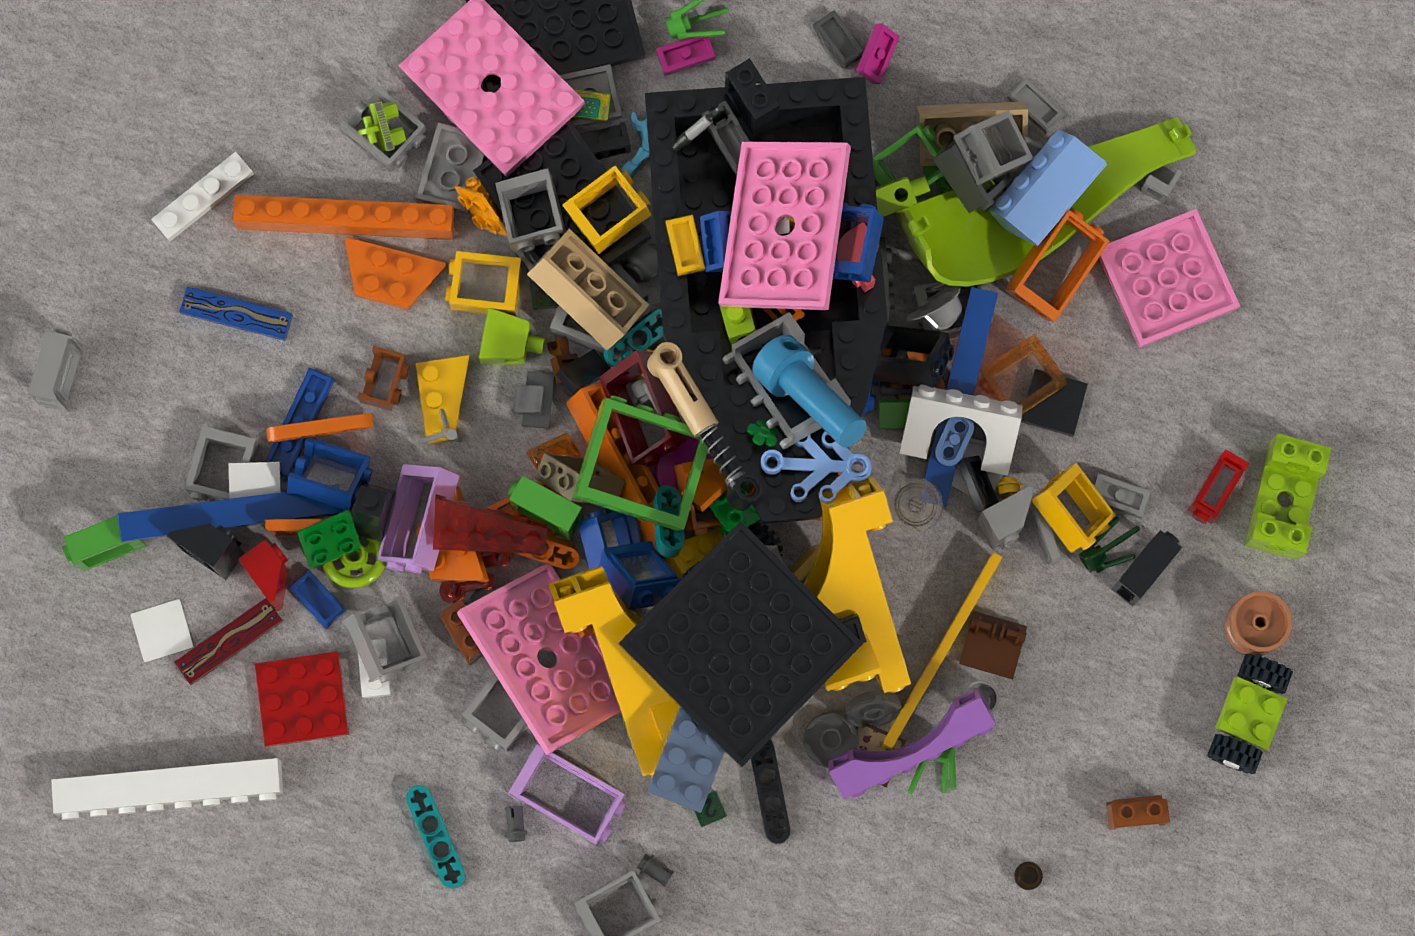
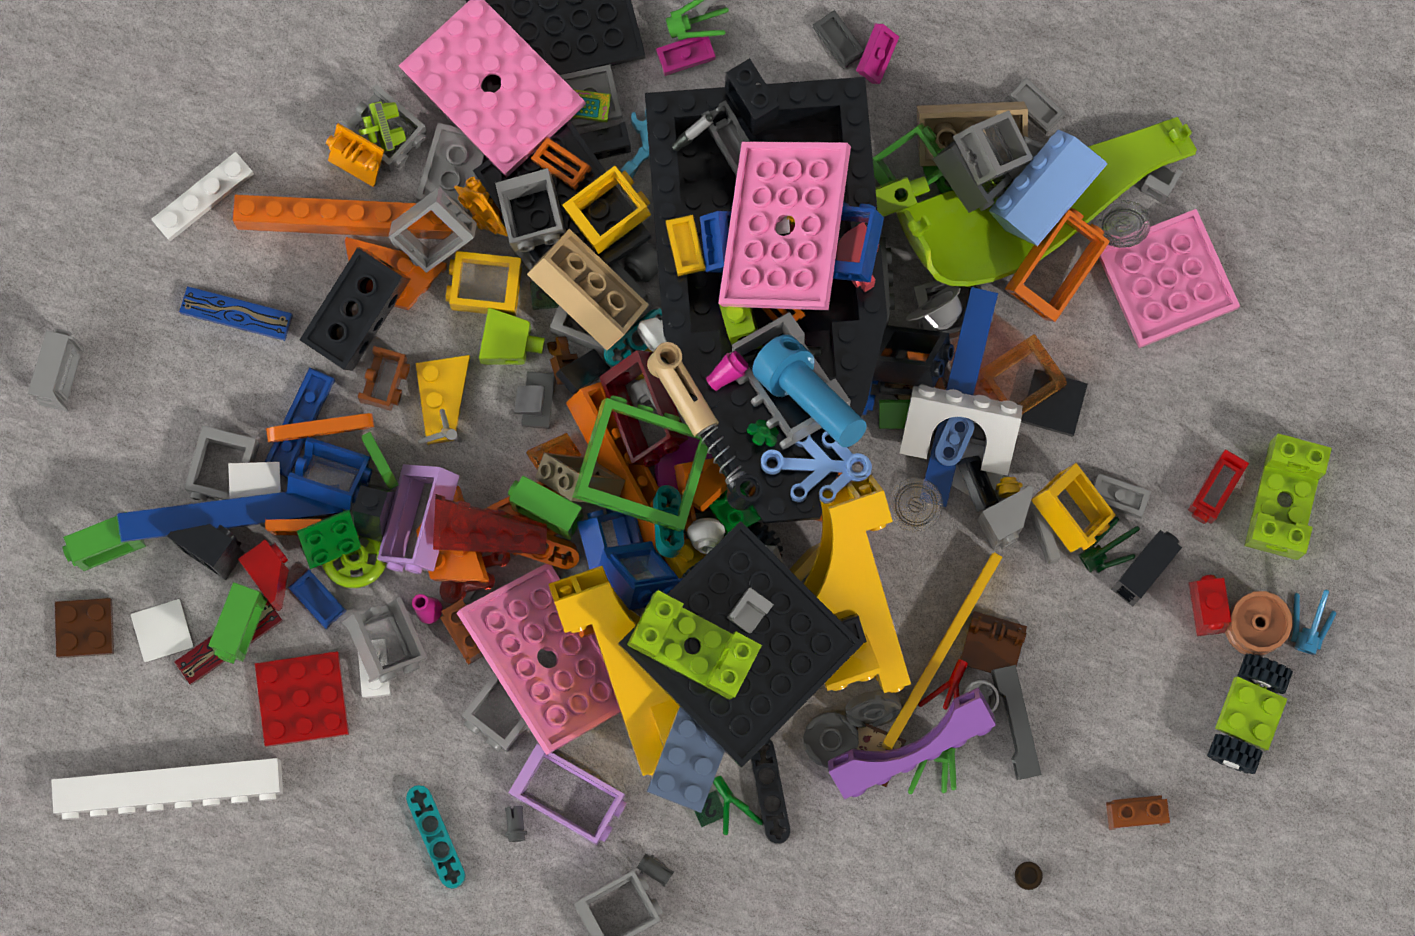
(84, 628): none -> reddish brown plate
(237, 623): none -> bright green window
(337, 309): none -> black brick
(355, 154): none -> light orange hinge
(379, 460): none -> bright green tile
(427, 608): none -> dark pink cone
(449, 213): none -> light grey window
(578, 175): none -> orange tile
(651, 332): none -> white cone
(705, 534): none -> white cone
(722, 655): none -> lime plate
(728, 370): none -> dark pink cone
(729, 797): none -> green plant
(749, 610): none -> light grey panel
(952, 684): none -> red plant
(1025, 757): none -> dark grey piece
(1124, 223): none -> clear tile
(1210, 605): none -> red torso
(1308, 639): none -> dark azure plant

